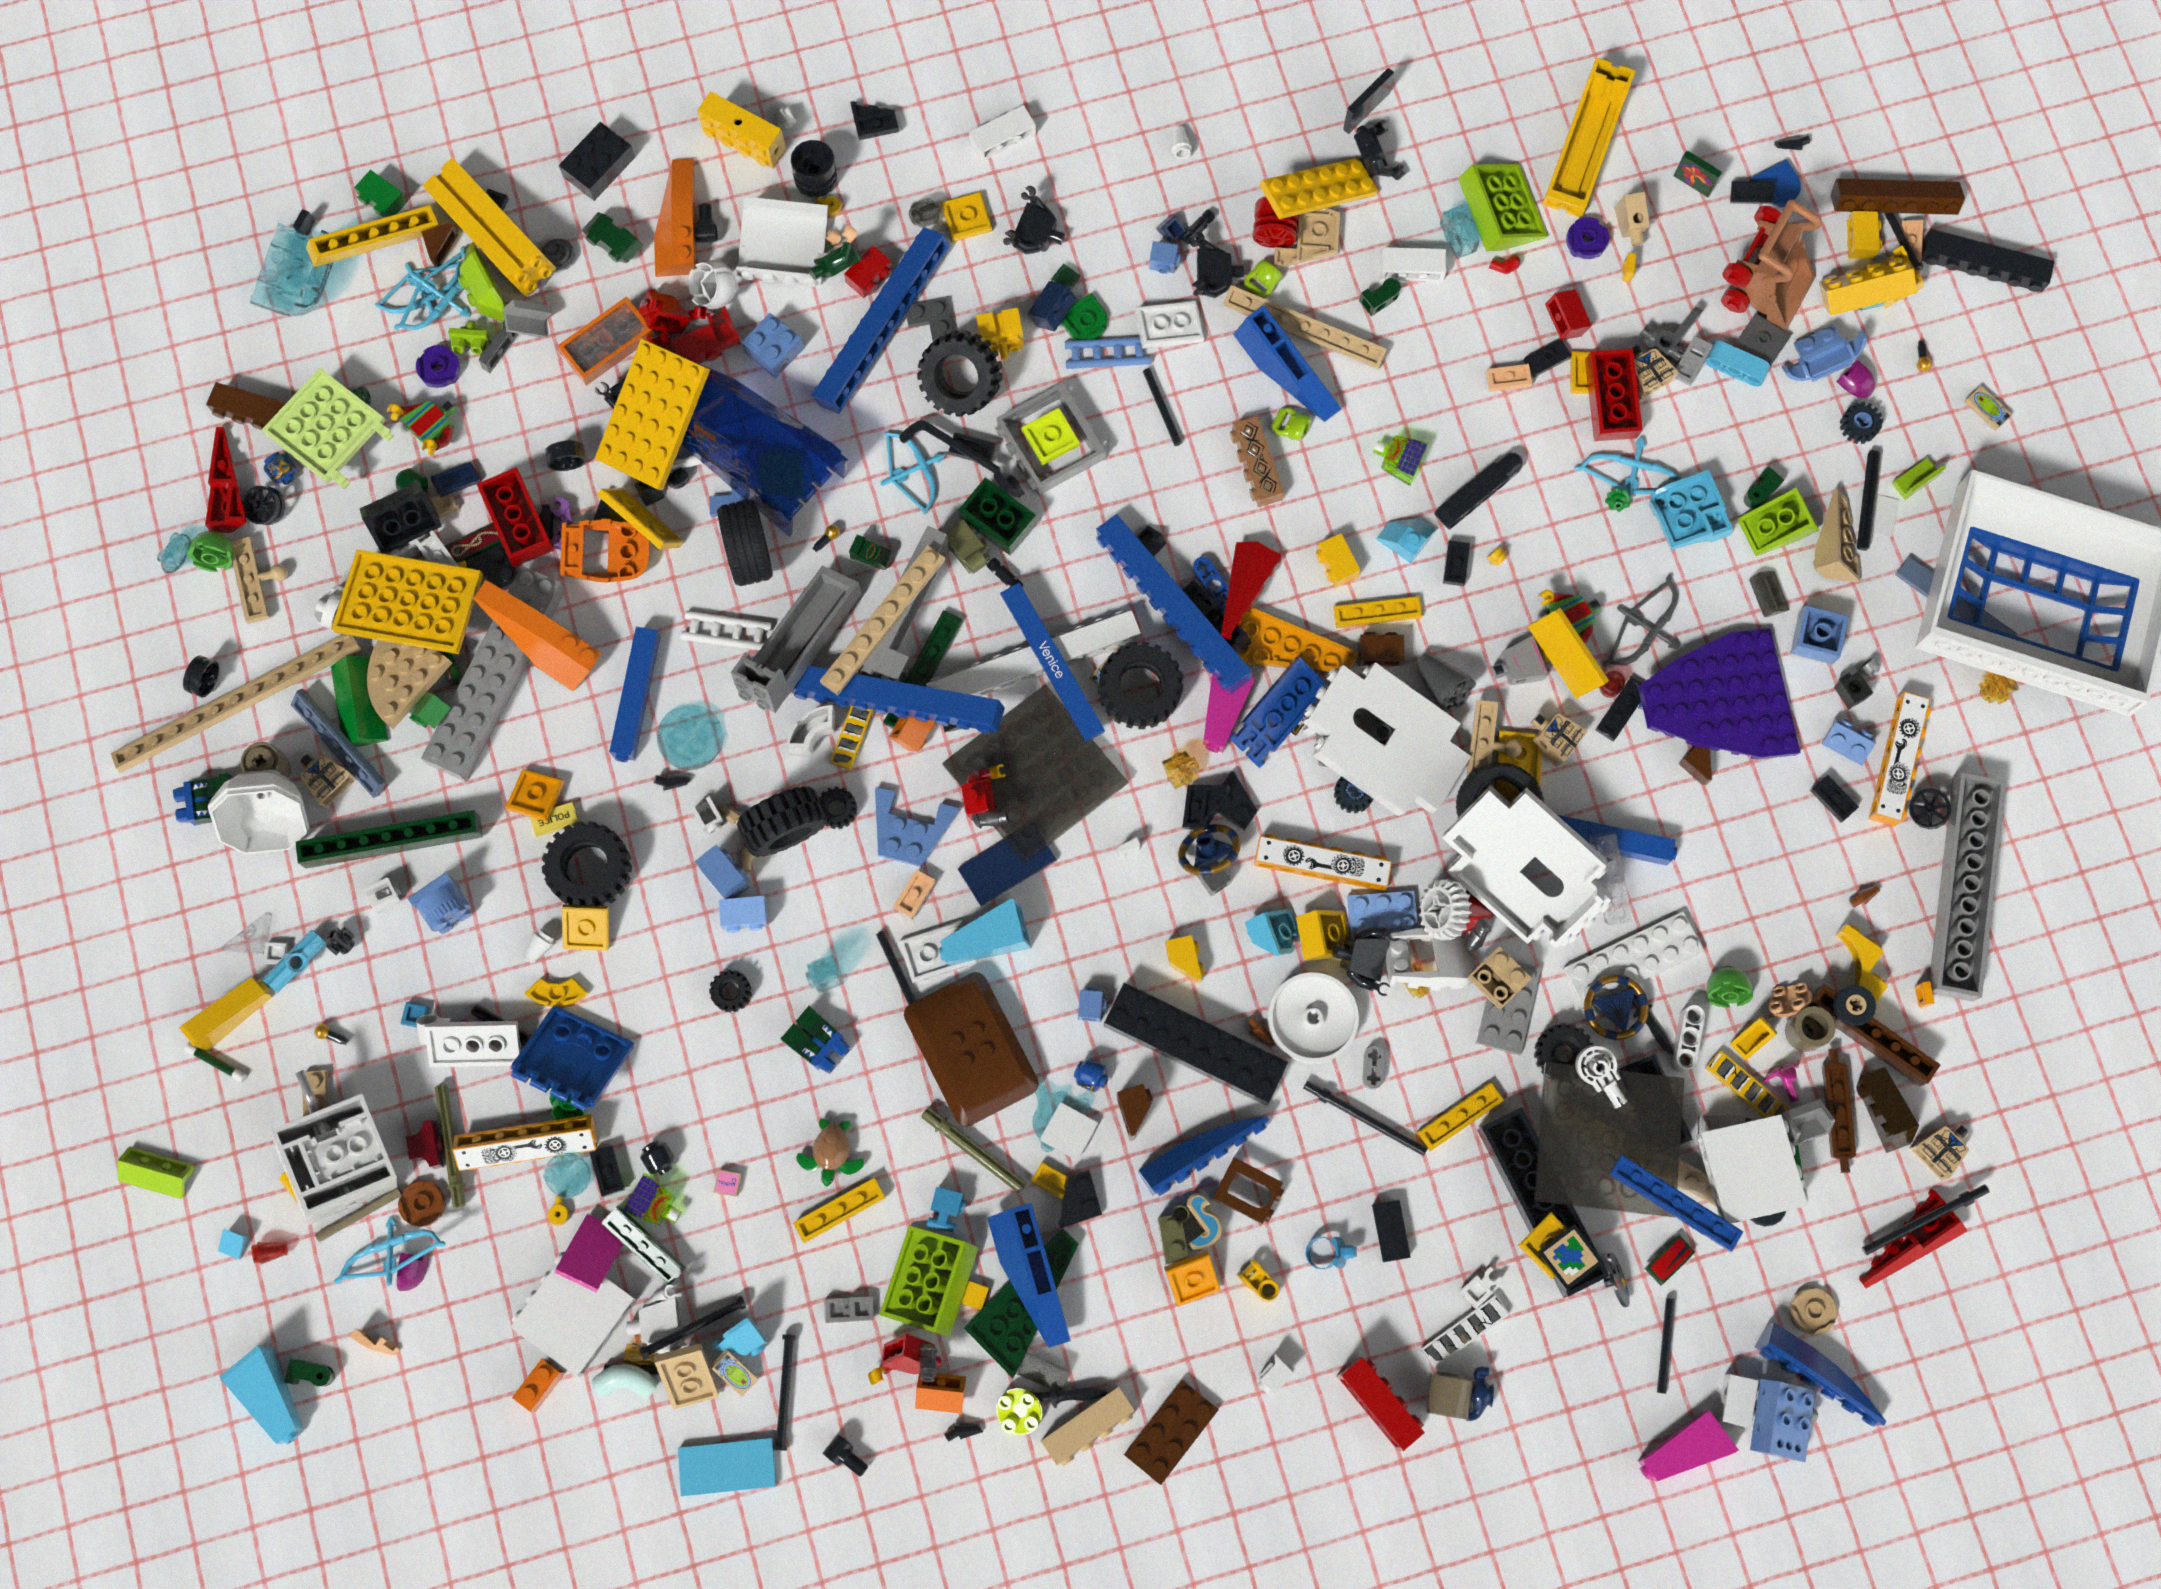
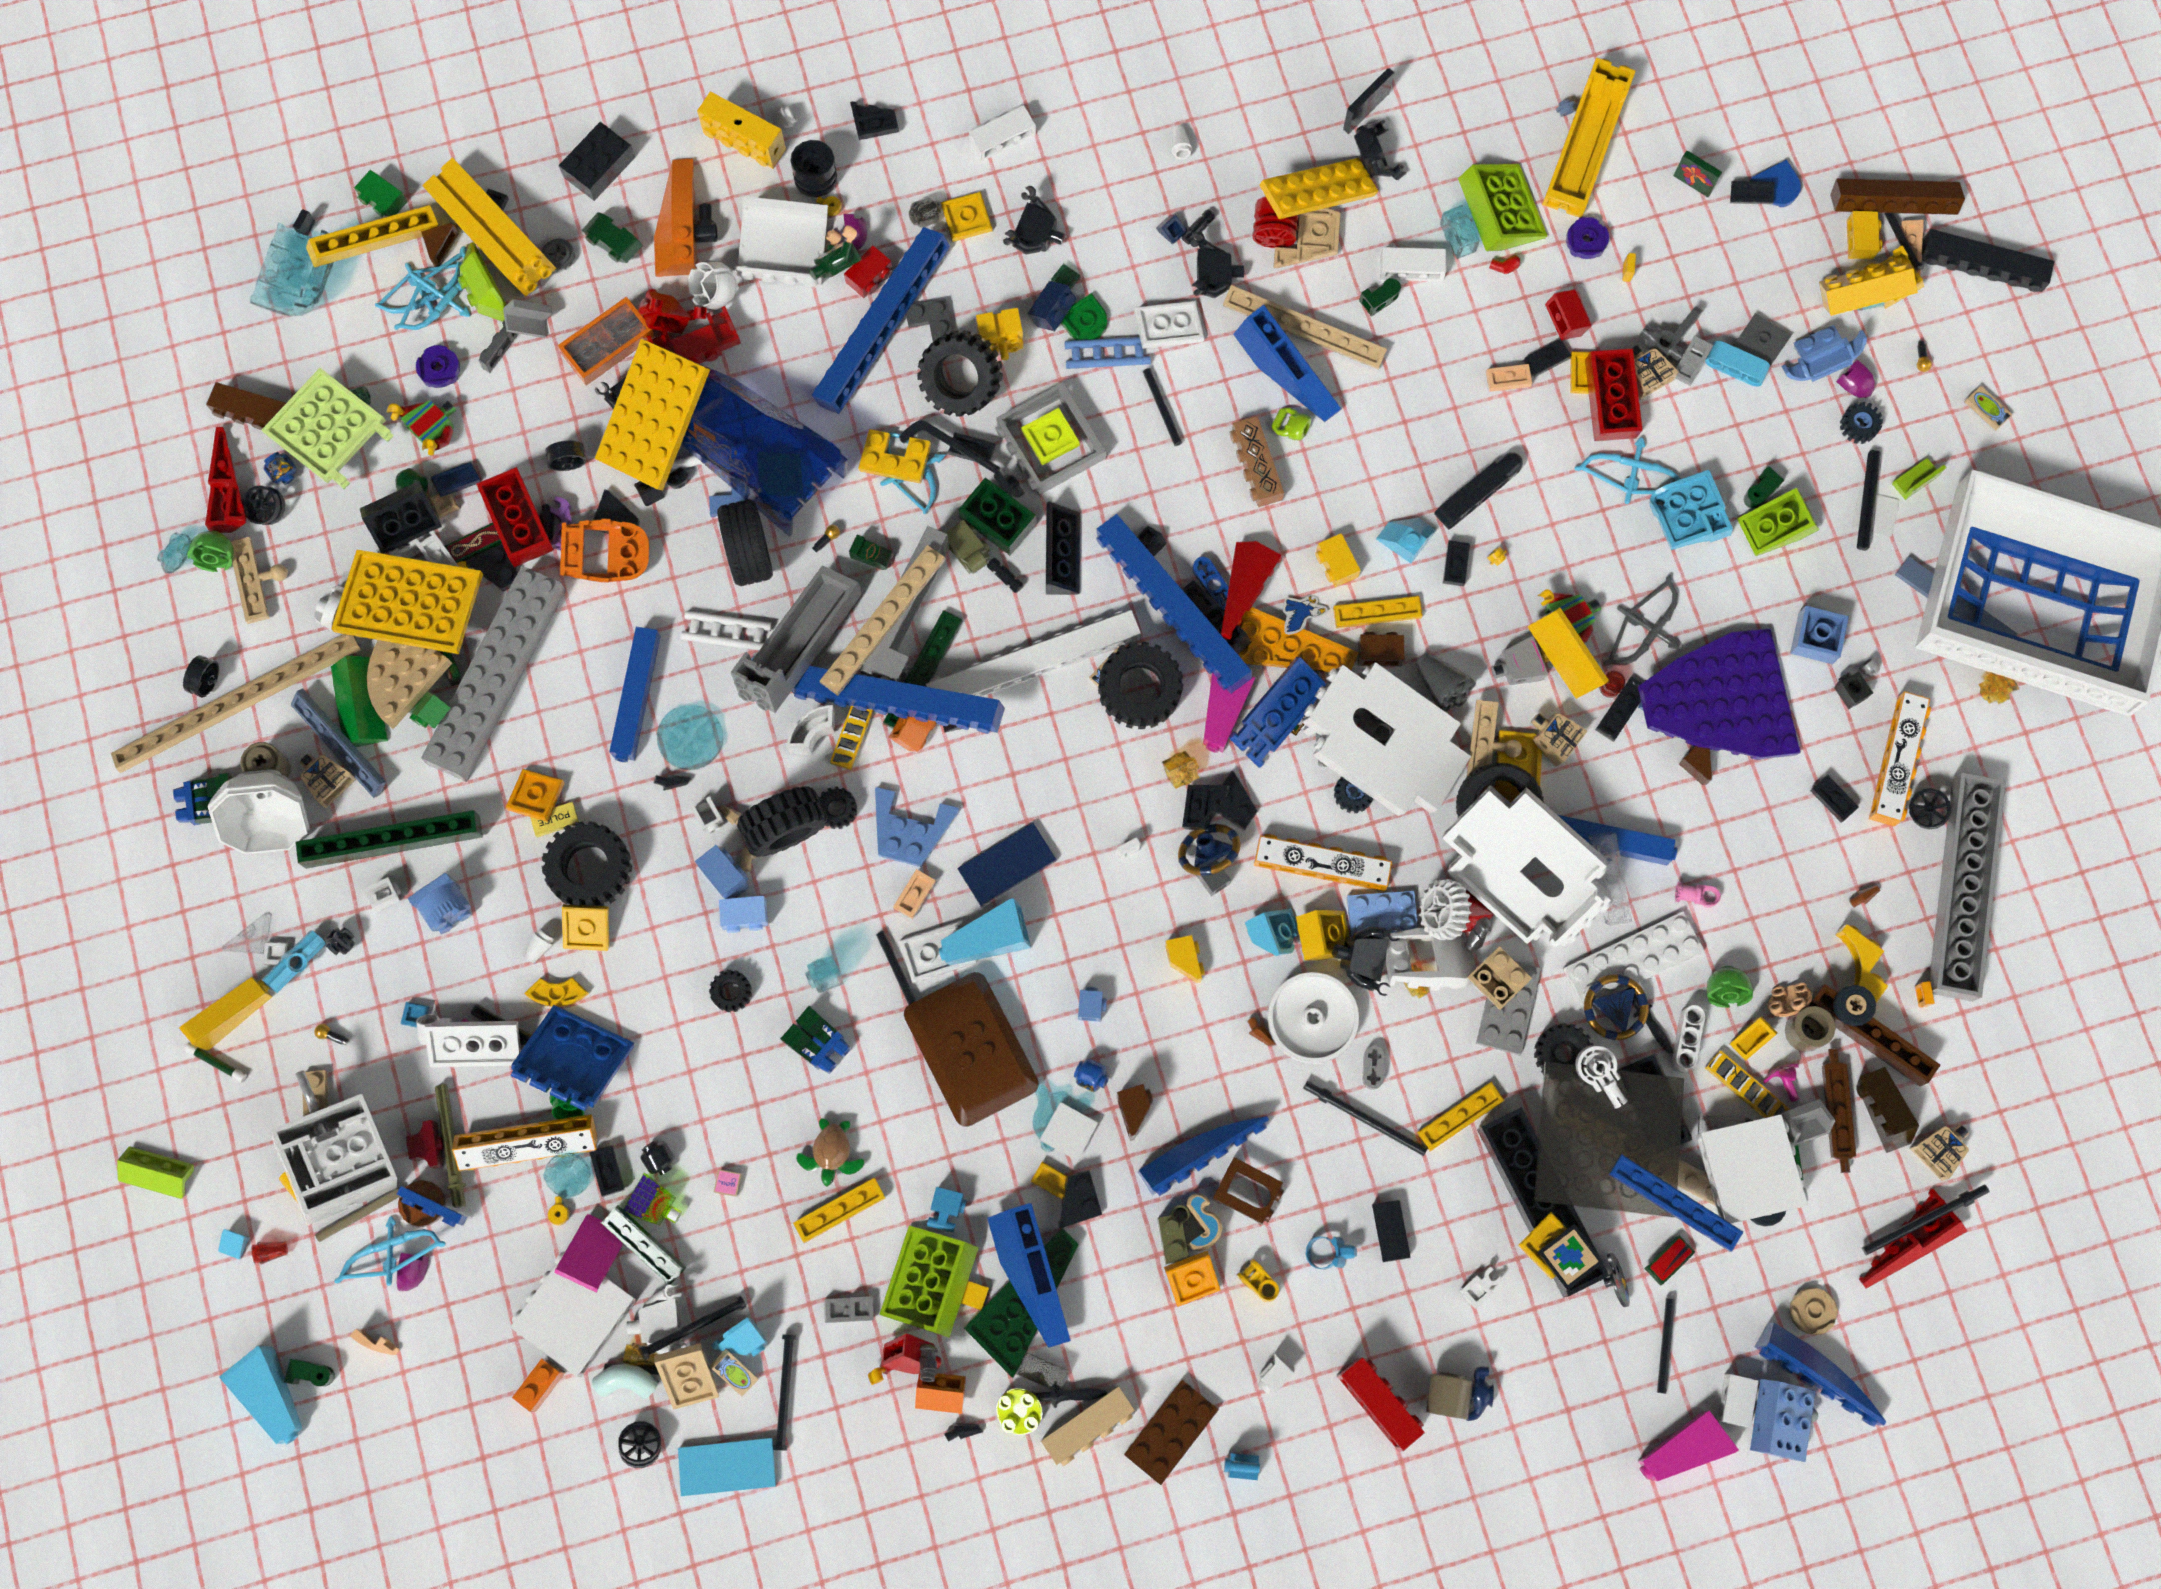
(431, 1207): none -> blue plate
(470, 337): lime hips -> none
(539, 637): orange wedge -> none
(639, 1444): none -> black wheel
(640, 518): yellow tile -> none
(773, 345): medium blue brick -> none
(840, 1452): black axle -> none
(861, 228): none -> magenta brick
(878, 462): none -> yellow plate
(973, 1149): olive axle -> none
(980, 800): red torso -> none
(1048, 768): clear smoke tile -> none
(1052, 662): blue tile -> none
(1062, 550): none -> black slope
(1164, 257): medium blue brick -> none
(1195, 1044): black brick -> none
(1242, 1466): none -> dark azure brick
(1265, 274): lime piece -> none
(1300, 611): none -> sticker
(1401, 457): torso -> none
(1465, 1331): tile -> none
(1566, 107): none -> sand blue plate
(1618, 499): green plant -> none
(1633, 217): tan torso -> none
(1695, 894): none -> bright pink connector
(1769, 593): clear smoke slope -> none
(1781, 268): nougat piece -> none
(1792, 143): black bar -> none
(1834, 547): tan wedge -> none
(1849, 741): medium blue bracket -> none

